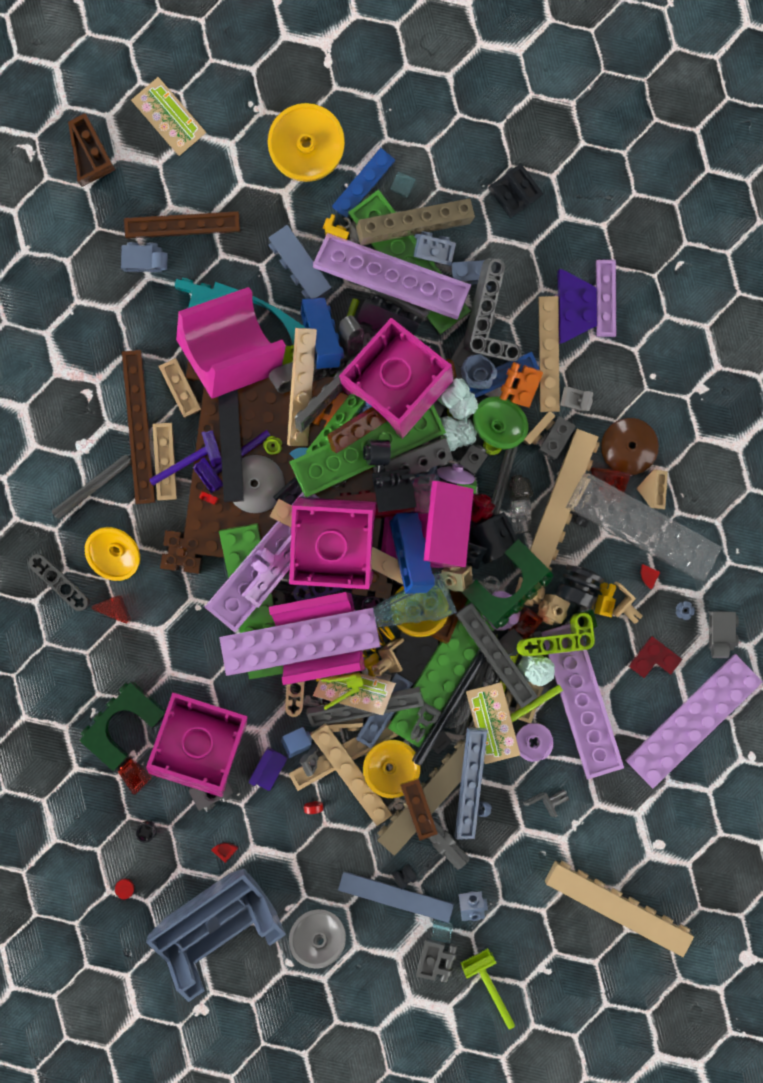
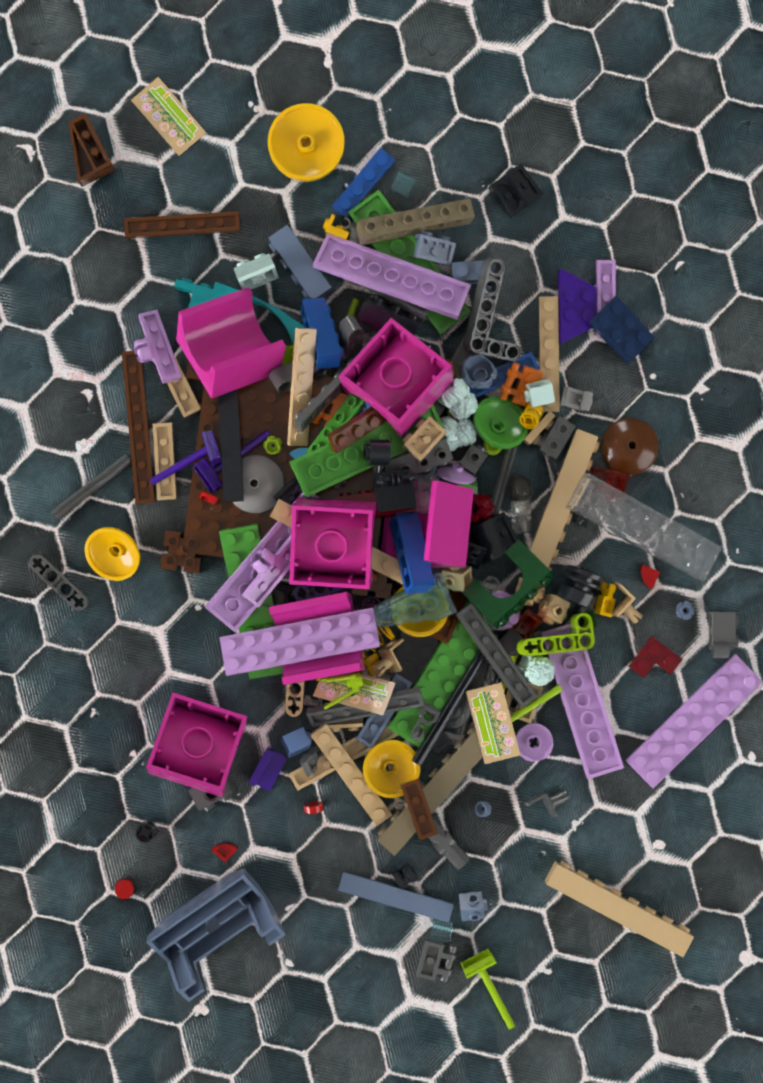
(97, 736): dark green arch -> none
(113, 608): clear red slope -> none
(134, 775): clear red slope -> none
(143, 258): sand blue hinge -> none
(156, 347): none -> lavender plate
(256, 272): none -> light aqua slope
(307, 933): light grey dish -> none
(424, 439): none -> tan bracket
(471, 783): sand blue tile -> none
(531, 416): none -> yellow wheel
(539, 393): none -> light aqua brick
(621, 329): none -> dark blue plate
(654, 489): tan slope -> none

